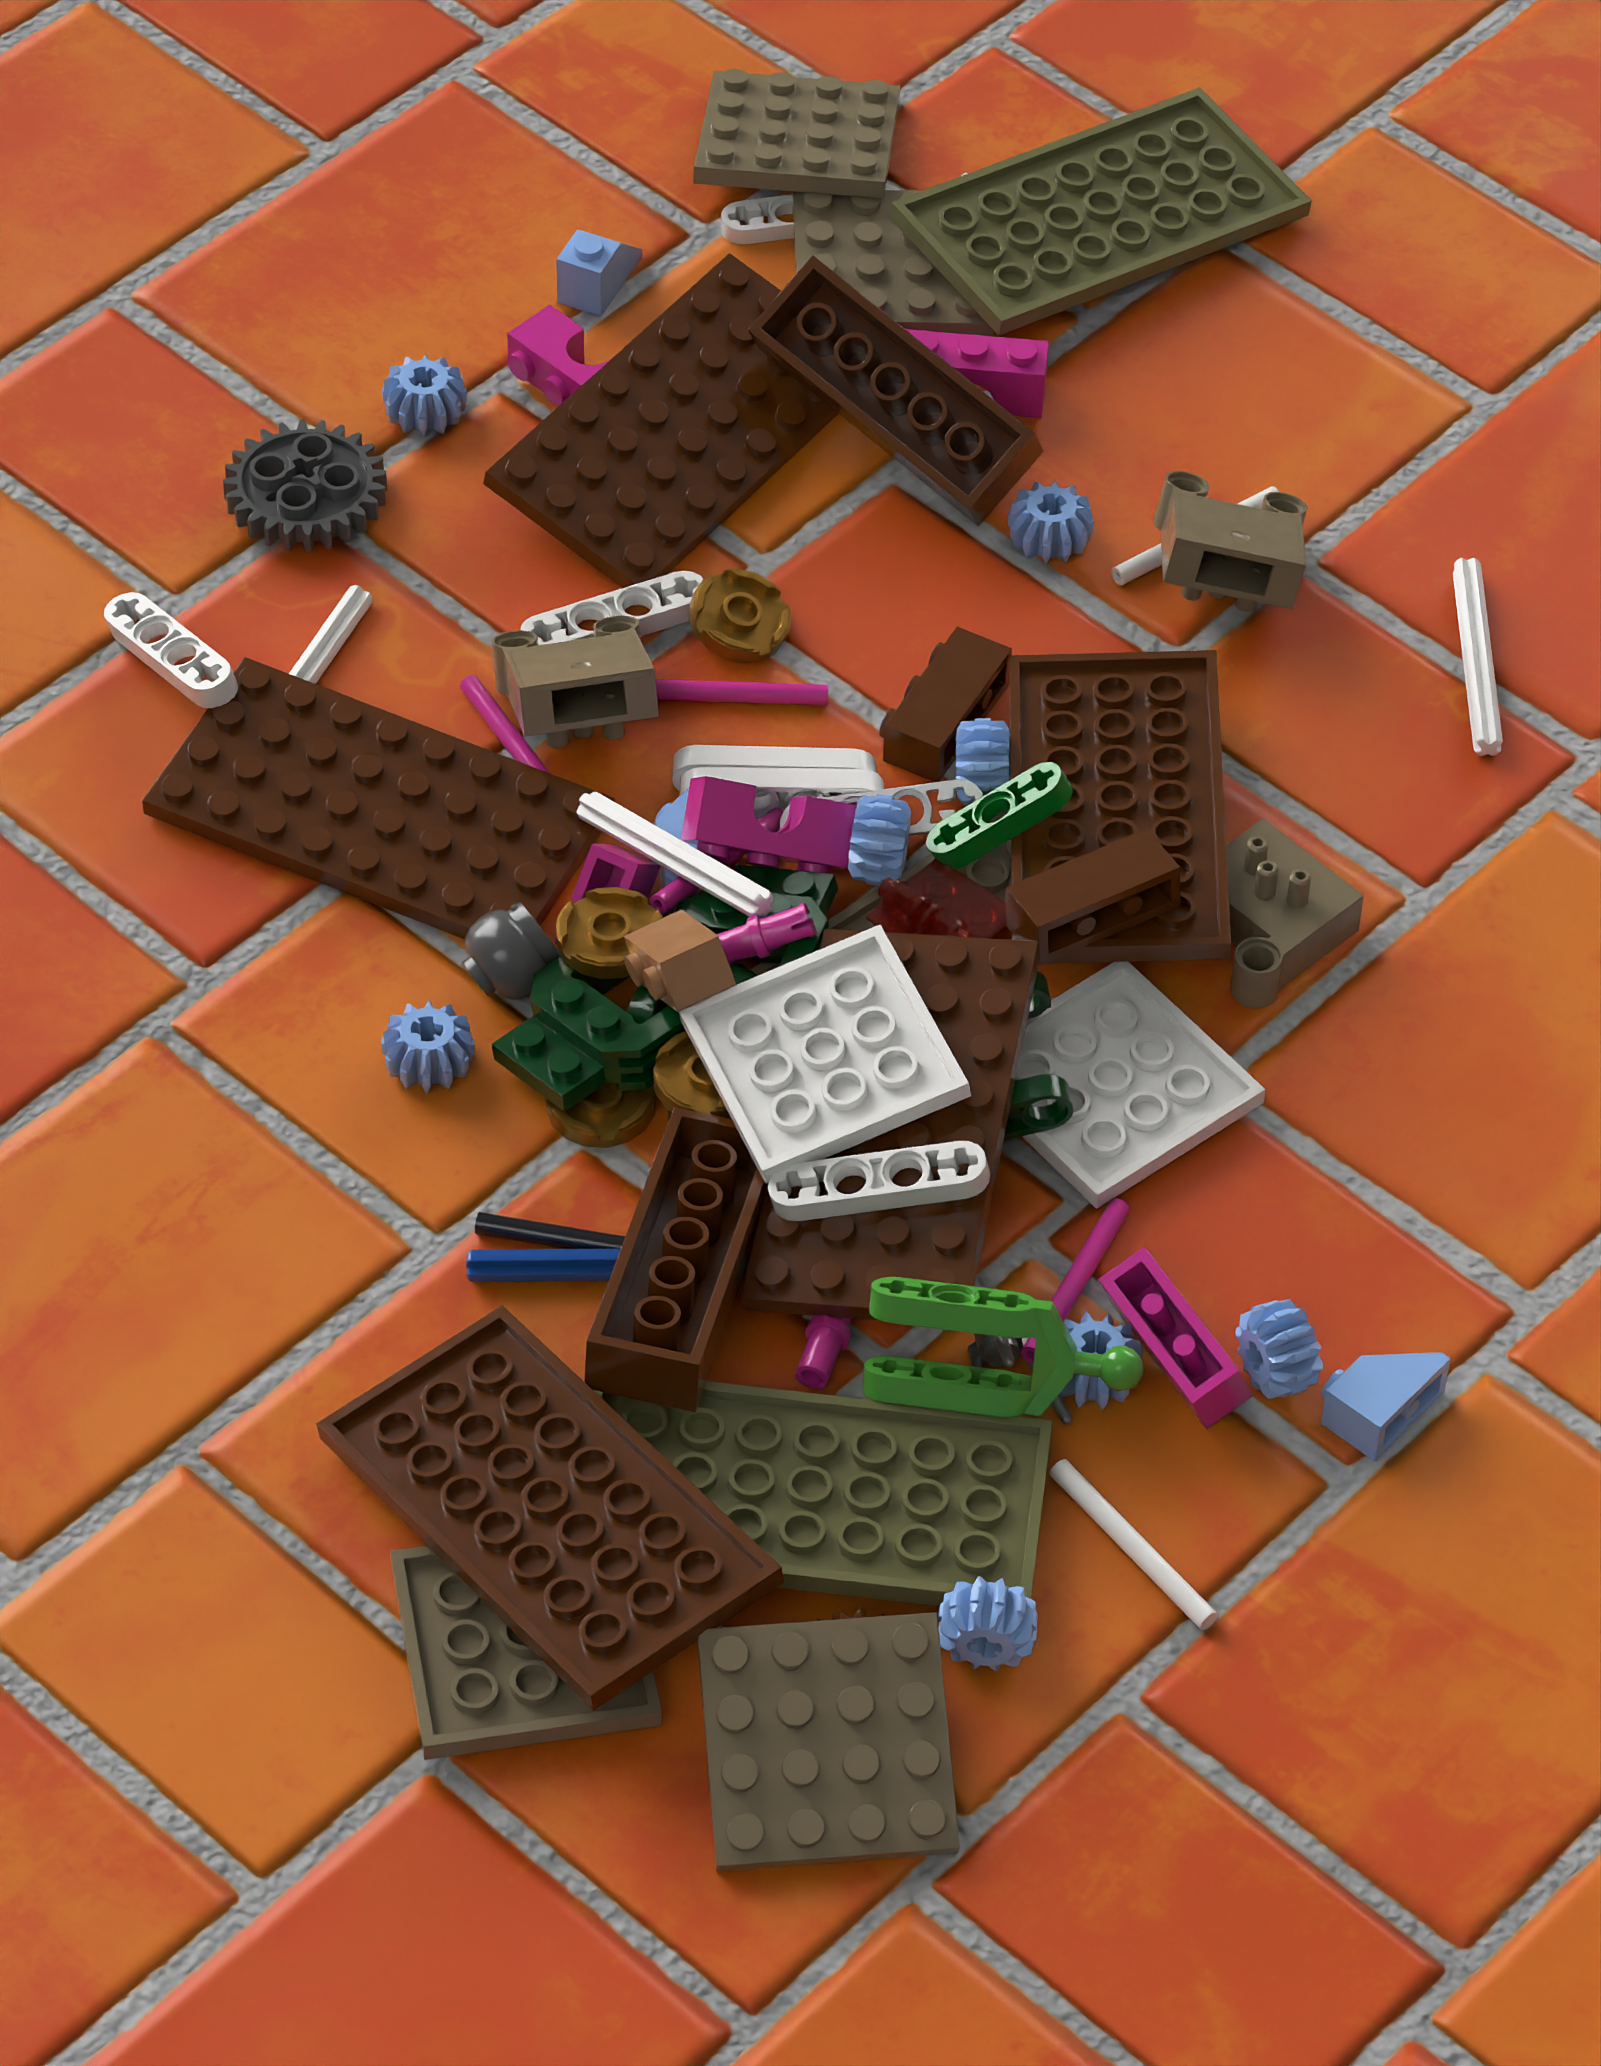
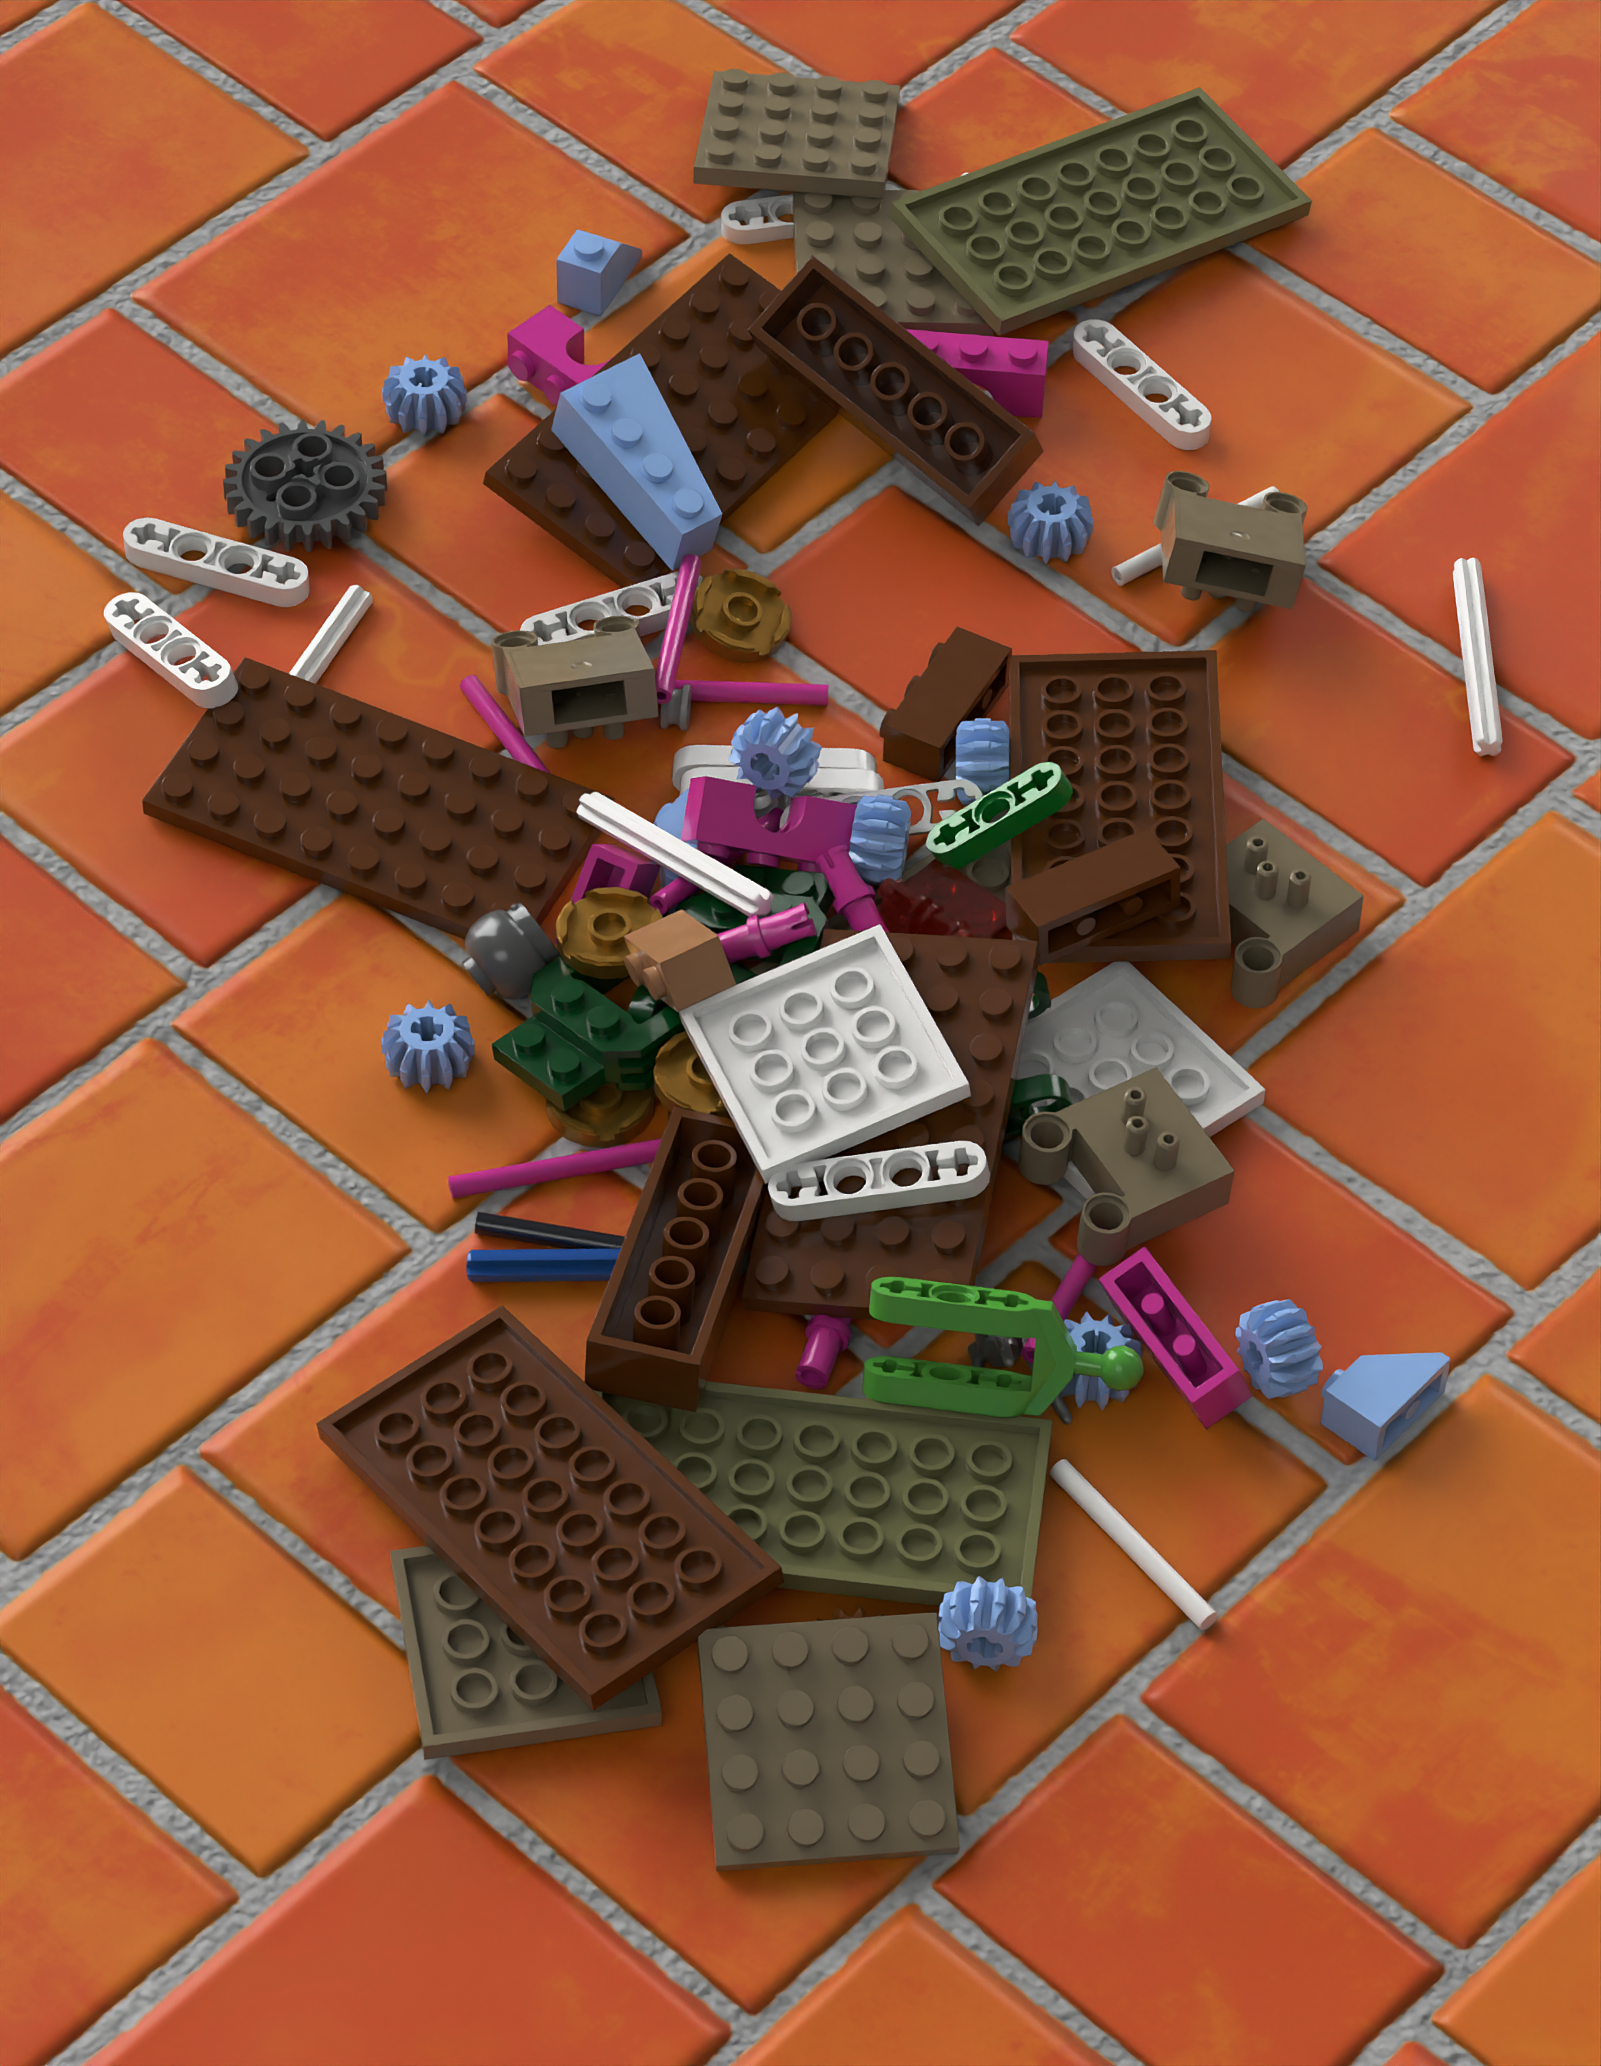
(273, 576): none -> white beam
(553, 1169): none -> dark pink piece
(639, 459): none -> light blue wedge
(677, 627): none -> dark pink piece
(678, 709): none -> light grey bush
(775, 753): none -> light blue gear
(852, 895): none -> dark pink pin
(1139, 1157): none -> dark tan piece
(1148, 380): none -> white beam

